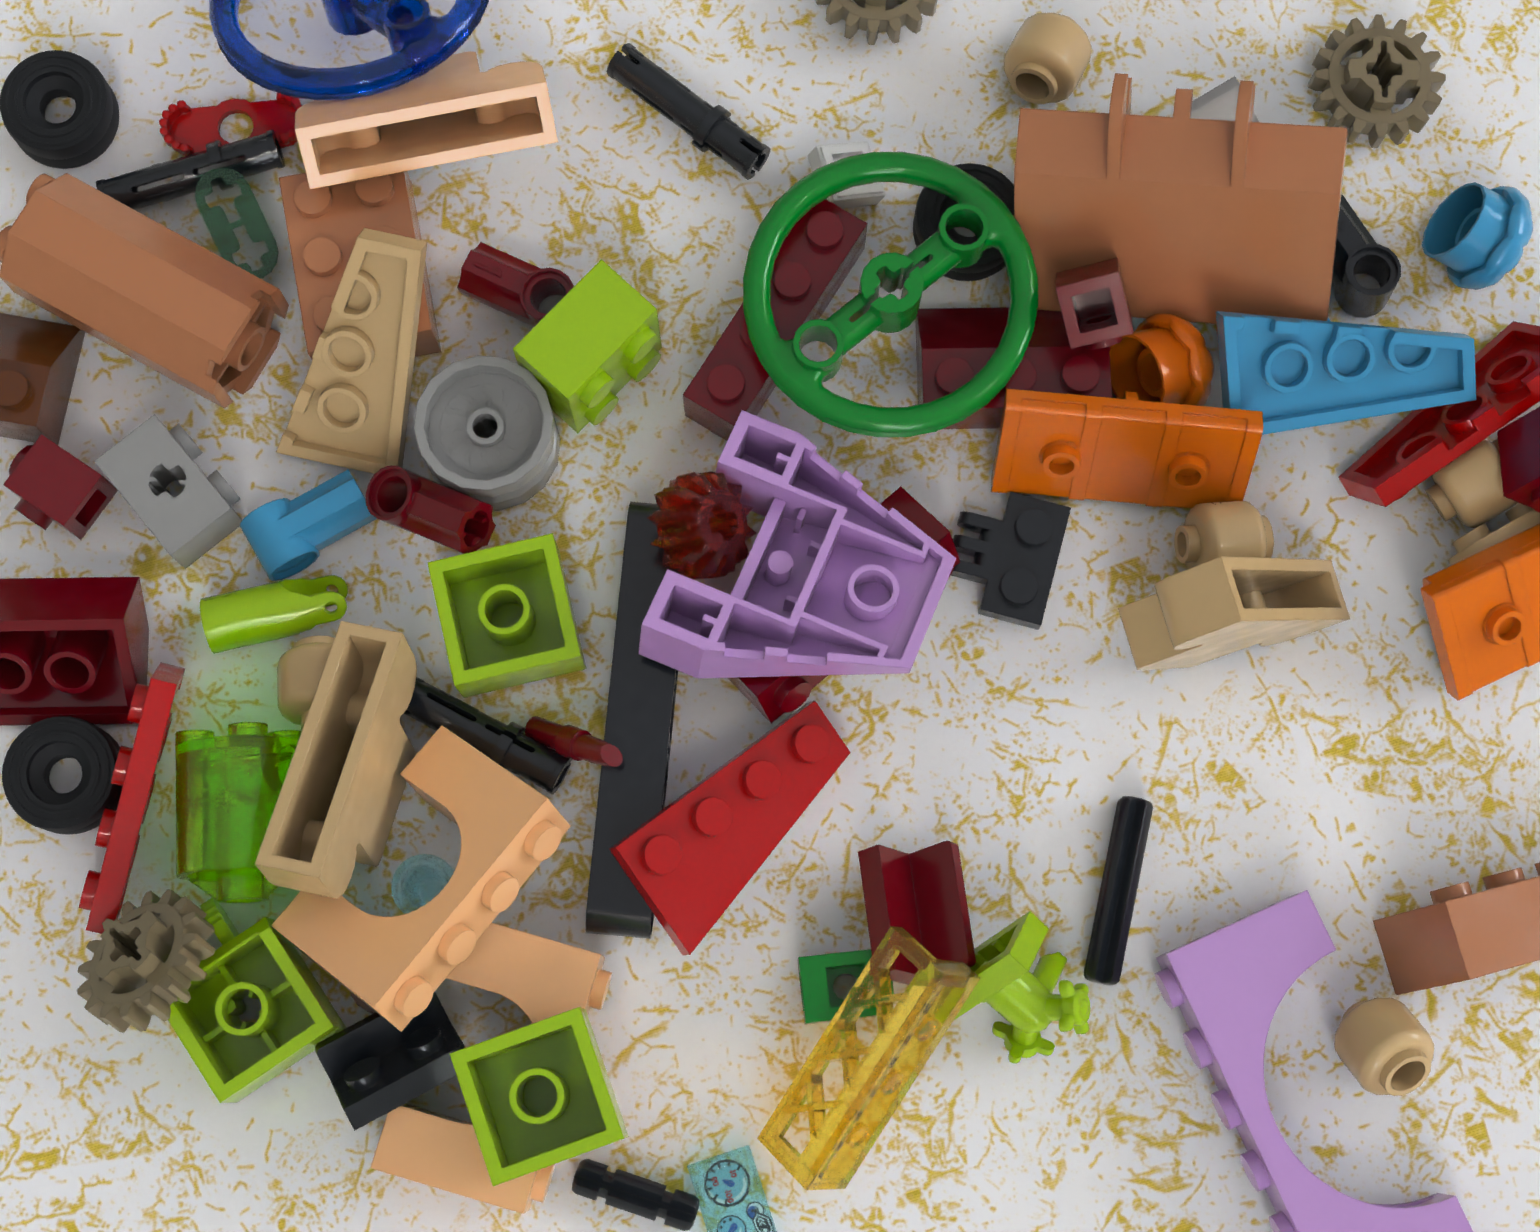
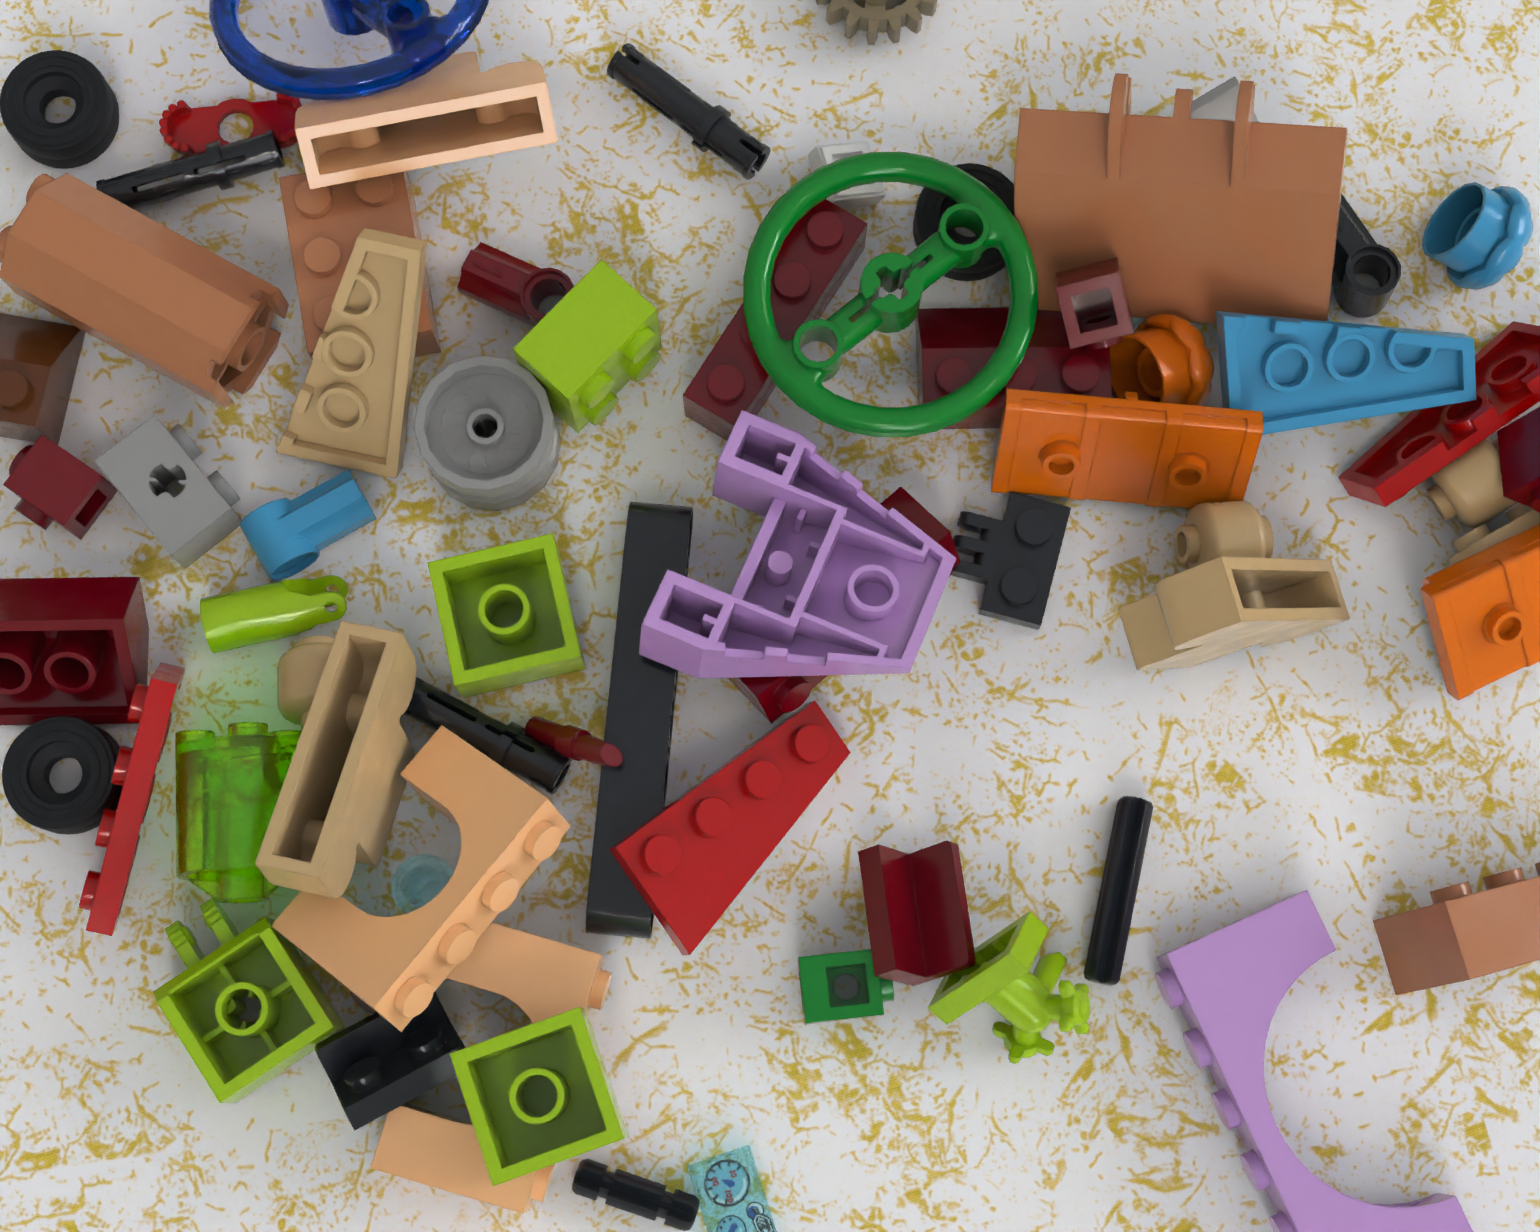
(146, 961): dark tan gear -> none
(249, 216): clear green beam -> none
(429, 509): dark red piece -> none
(701, 525): clear red gear -> none
(882, 1076): clear yellow fence -> none
(1047, 58): tan head -> none
(1384, 1046): tan head -> none
(1396, 66): dark tan gear -> none

